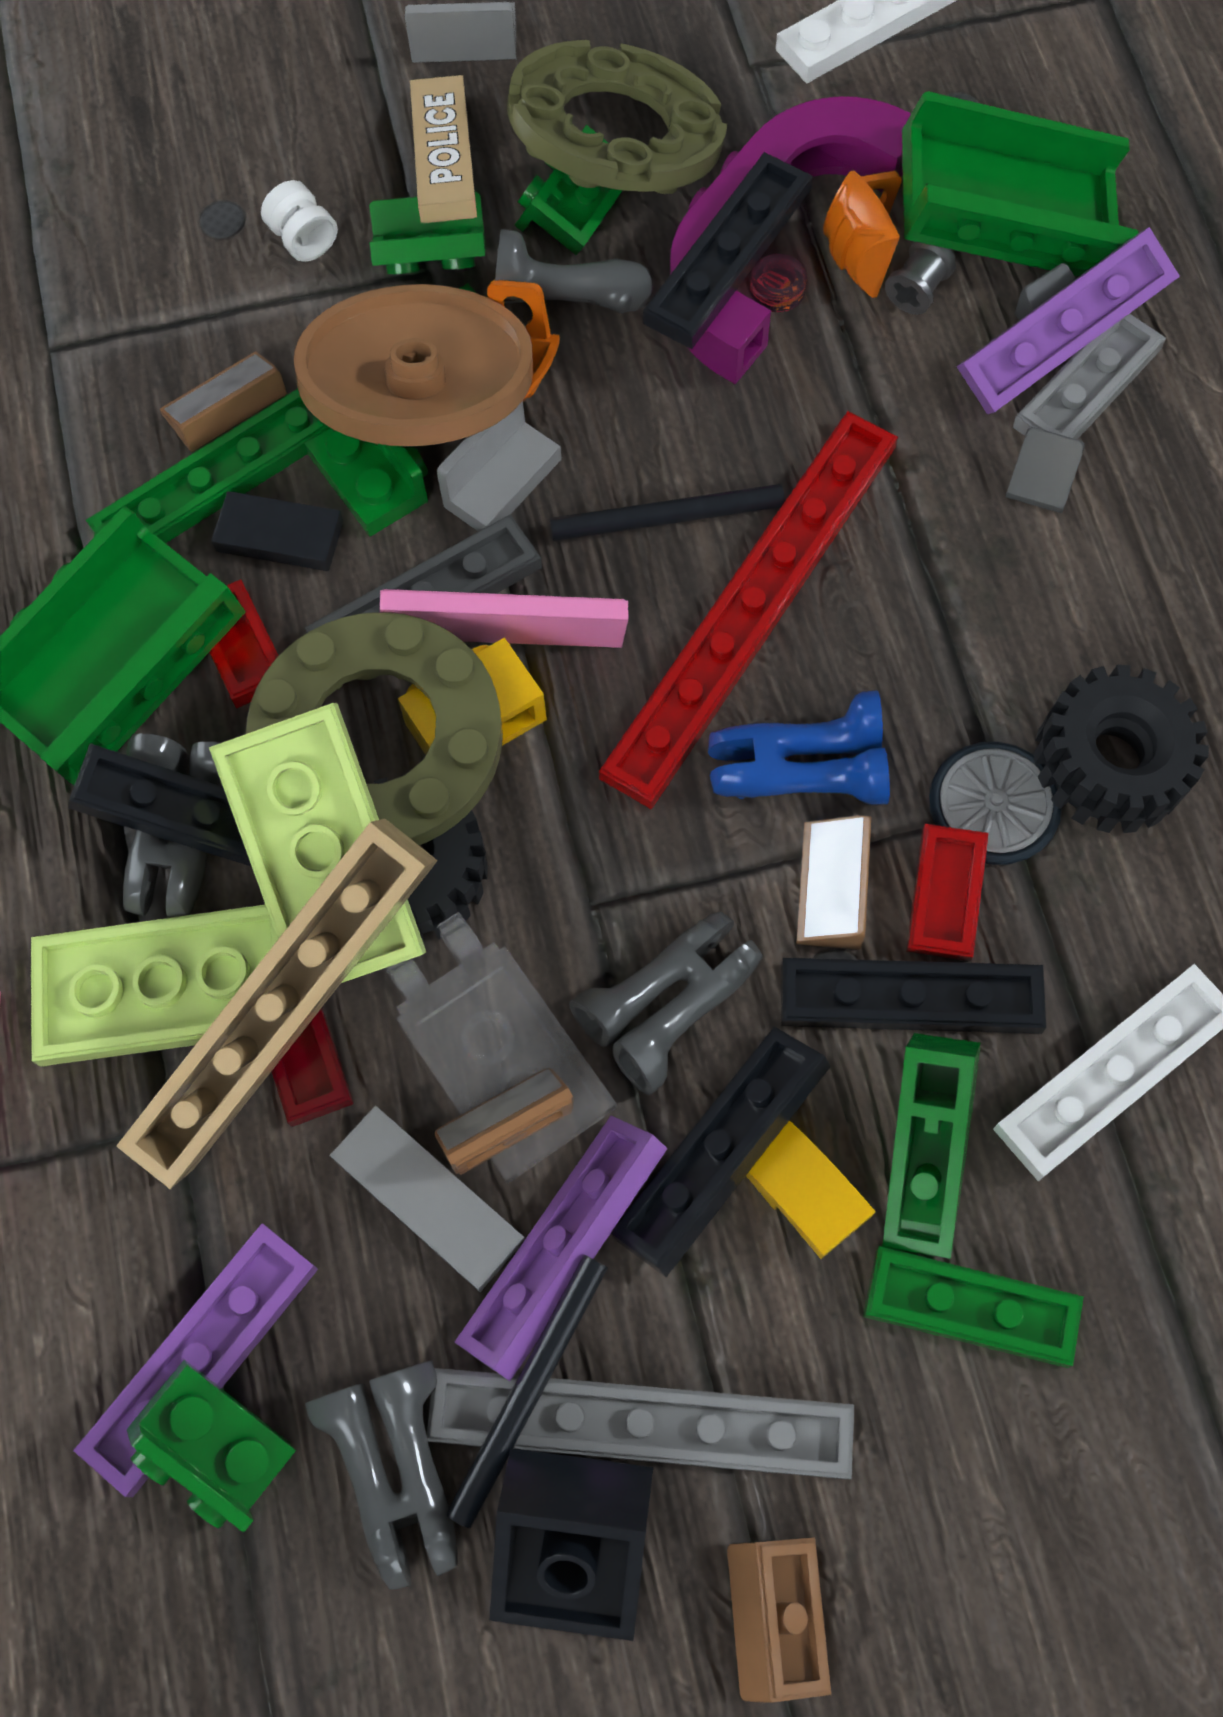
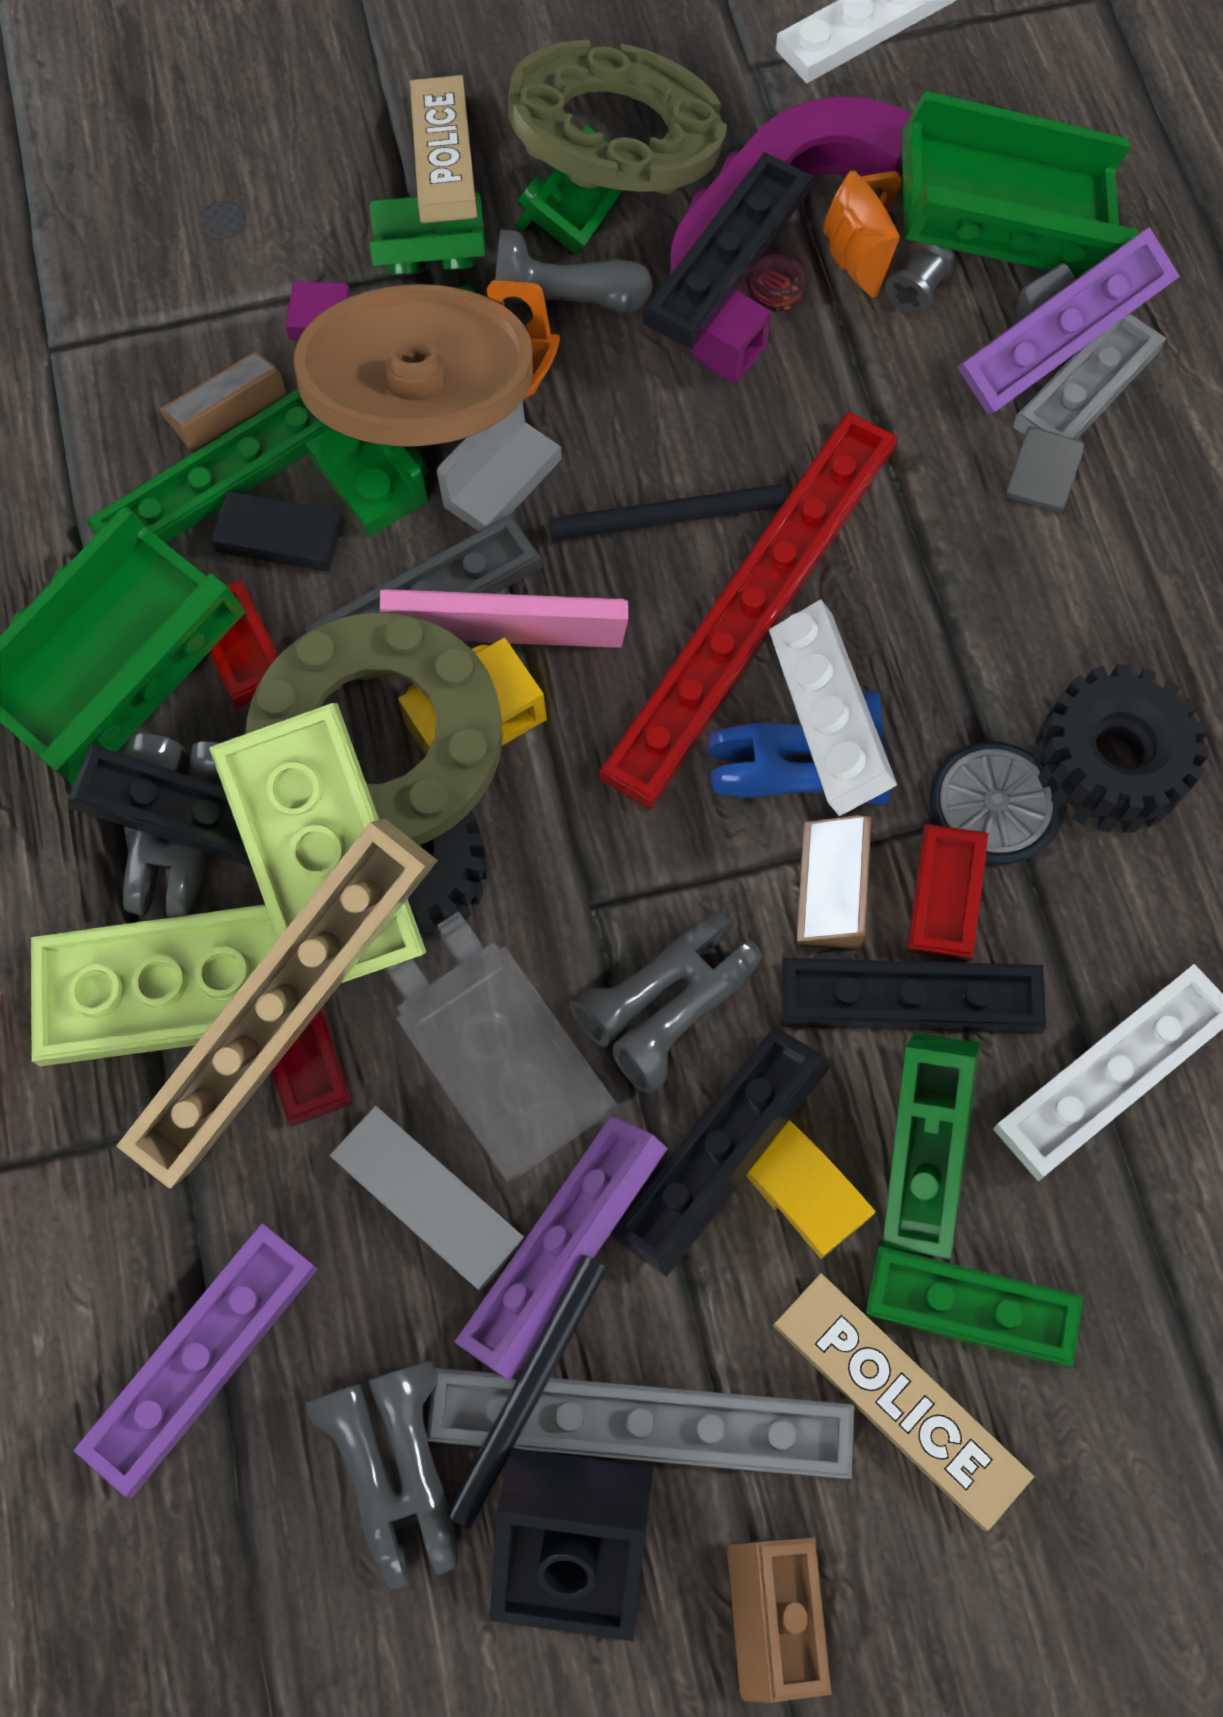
(208, 1447): green bracket -> none
(294, 214): white wheel -> none
(309, 301): none -> magenta tile
(461, 31): light grey panel -> none
(504, 1120): slope -> none
(831, 709): none -> white plate
(904, 1402): none -> tan tile

